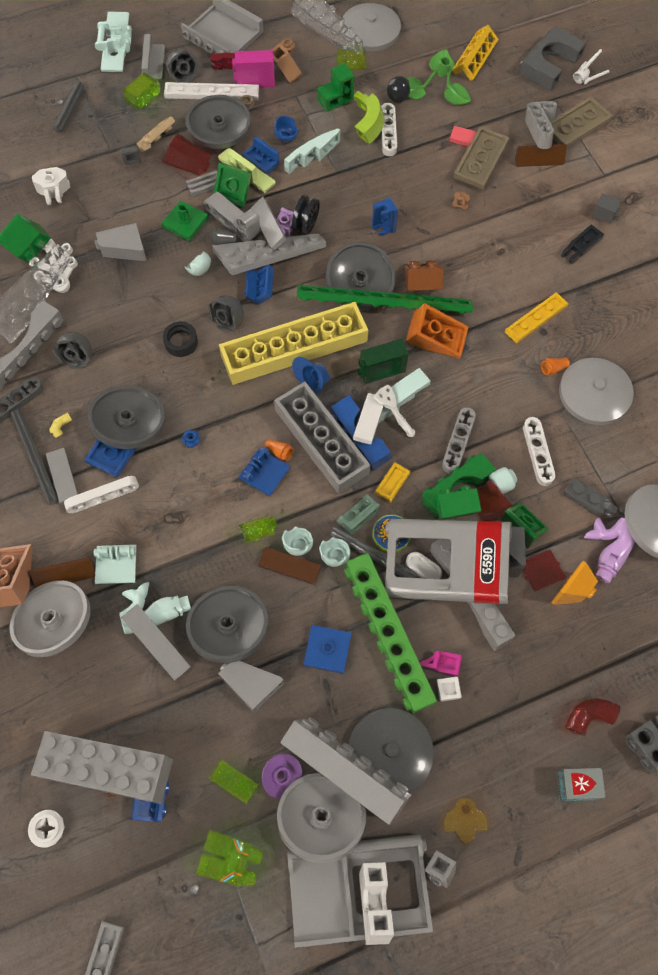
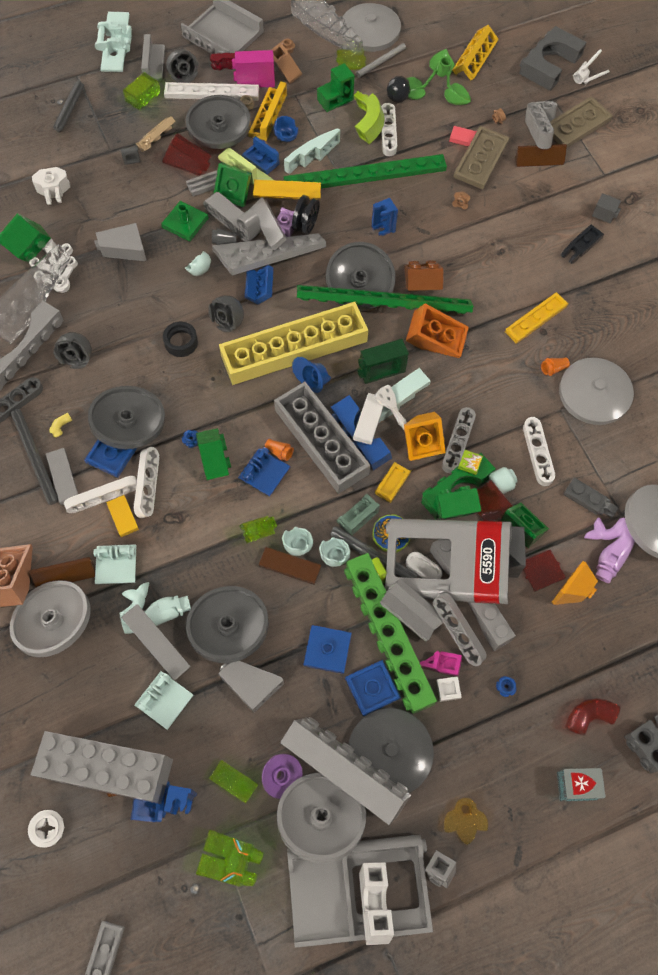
(122, 516): none -> yellow tile
(145, 503): none -> white beam
(164, 700): none -> light aqua hinge
(178, 798): none -> blue hinge
(212, 449): none -> green brick
(271, 114): none -> yellow fence
(286, 189): none -> yellow fence
(372, 688): none -> blue plate
(373, 172): none -> green plate
(380, 60): none -> light grey bar
(380, 569): none -> lime tile
(411, 609): none -> light grey panel
(424, 436): none -> light orange slope
(462, 628): none -> light grey beam
(470, 462): none -> tile
(499, 116): none -> medium nougat plate
(506, 681): none -> blue plate

